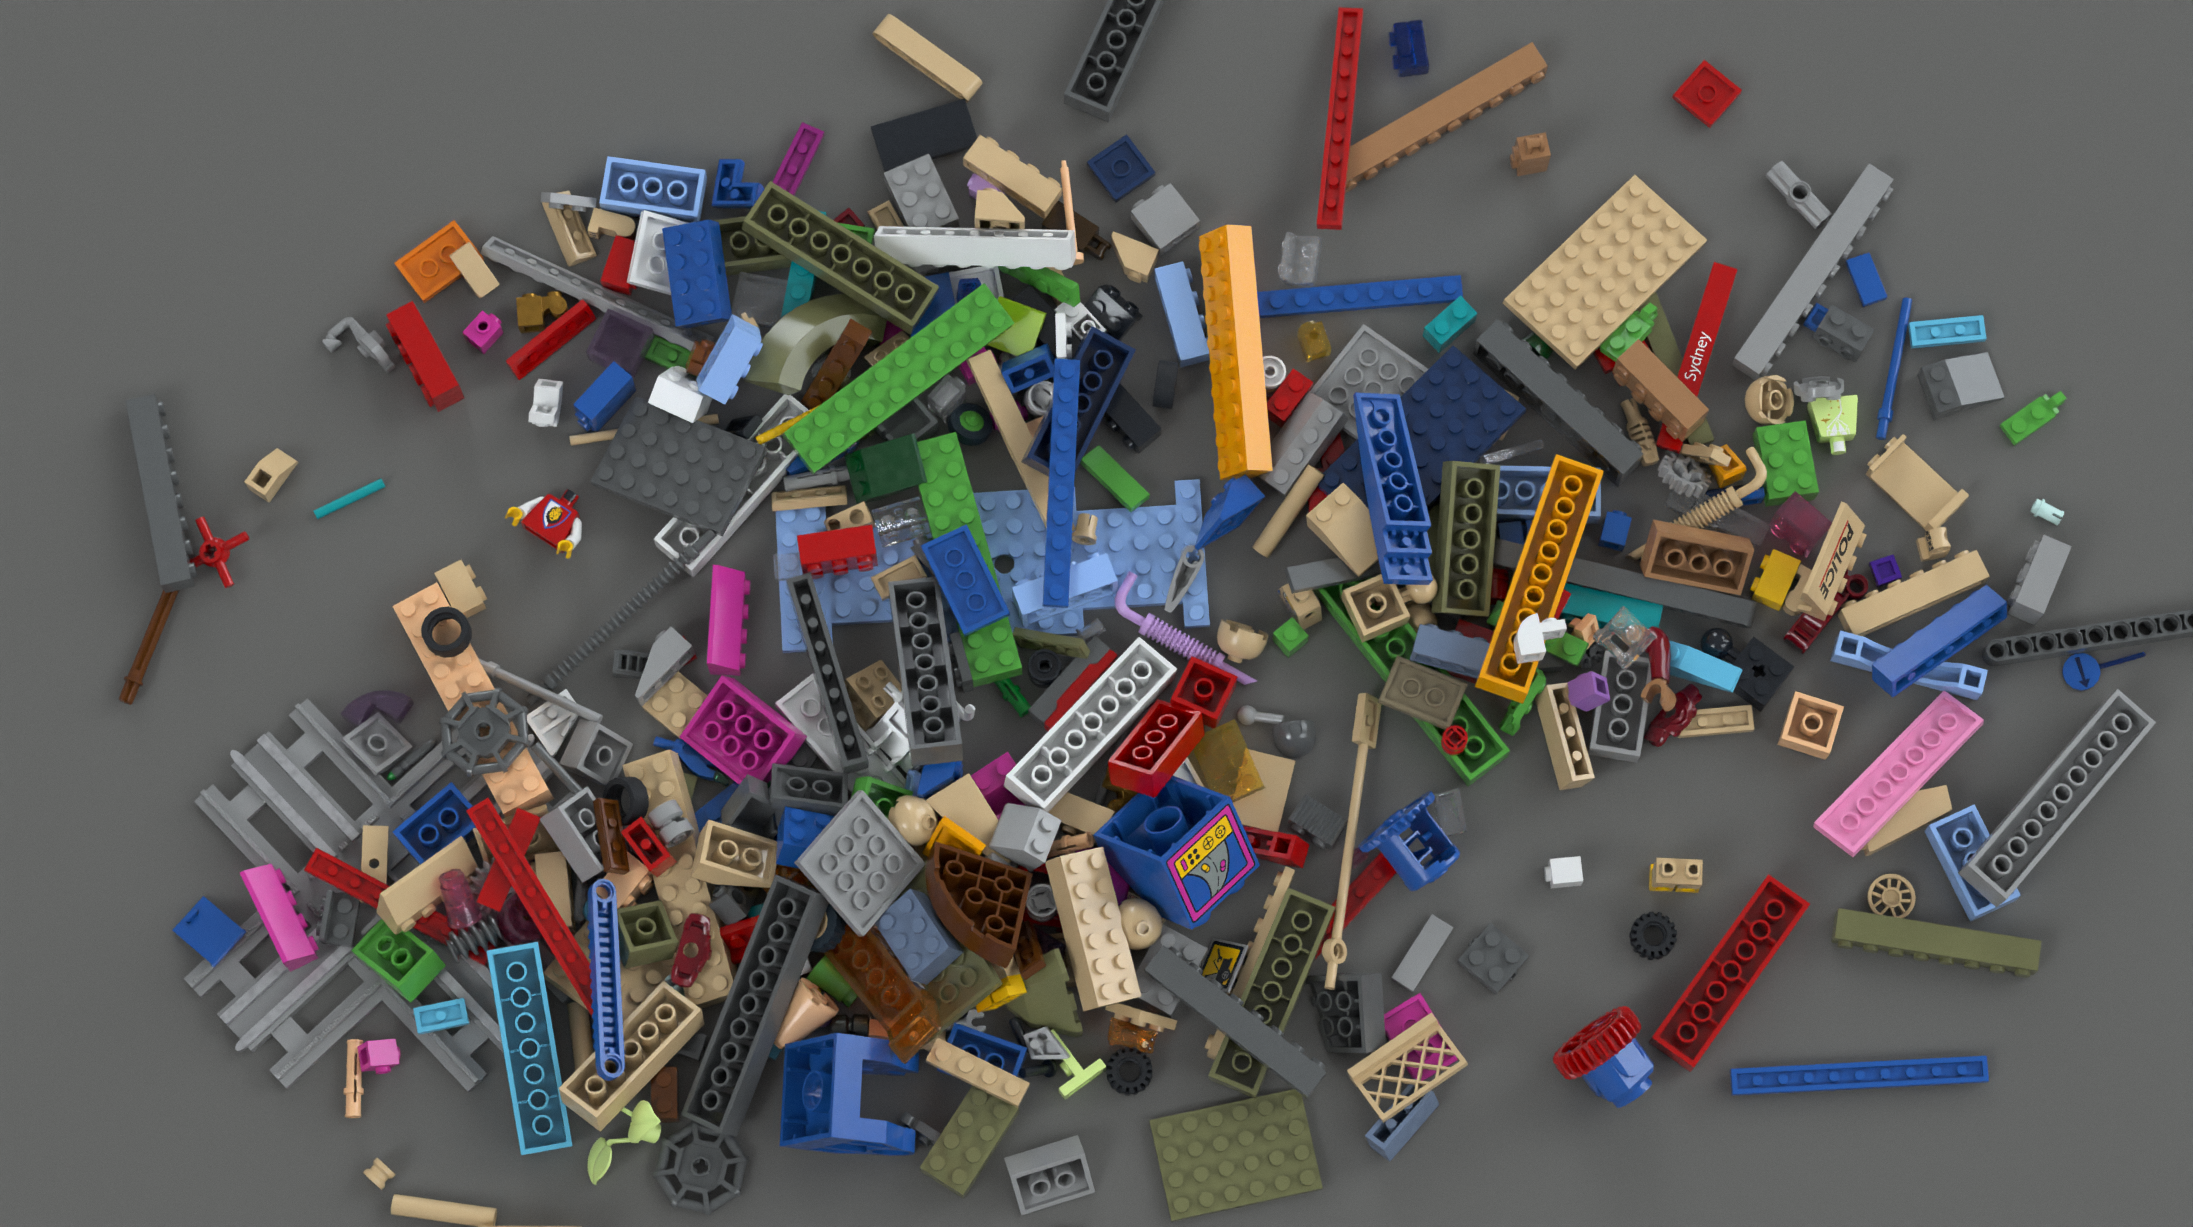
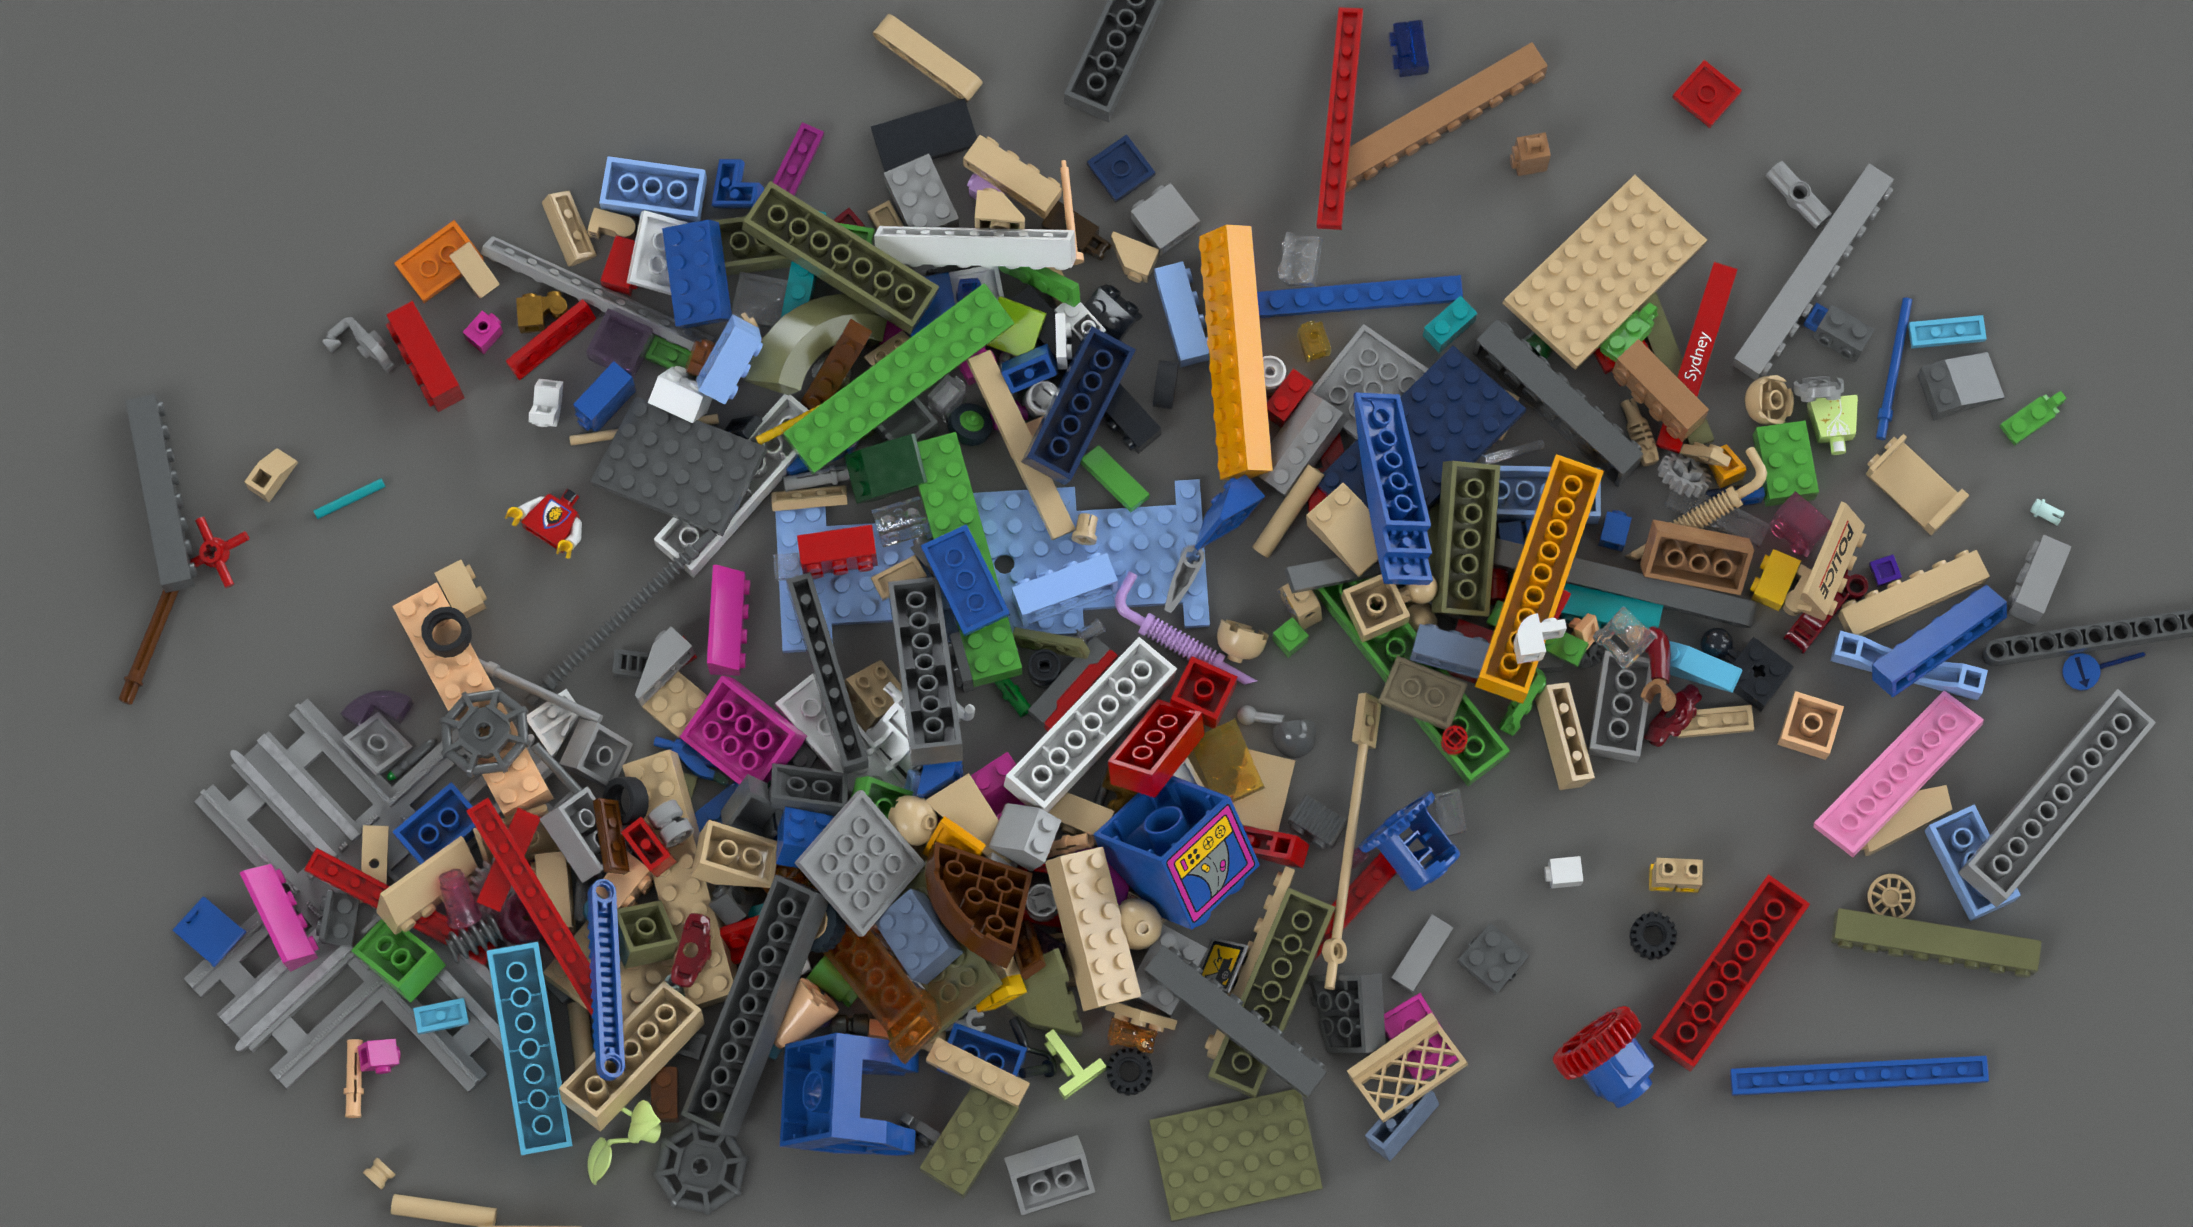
(558, 200): light grey plate -> none
(852, 517): tan leg -> none
(1044, 1045): light grey piece -> none
(1061, 483): blue plate -> none
(1588, 691): medium lavender brick -> none
(1866, 279): blue tile -> none
(1934, 544): tan leg -> none

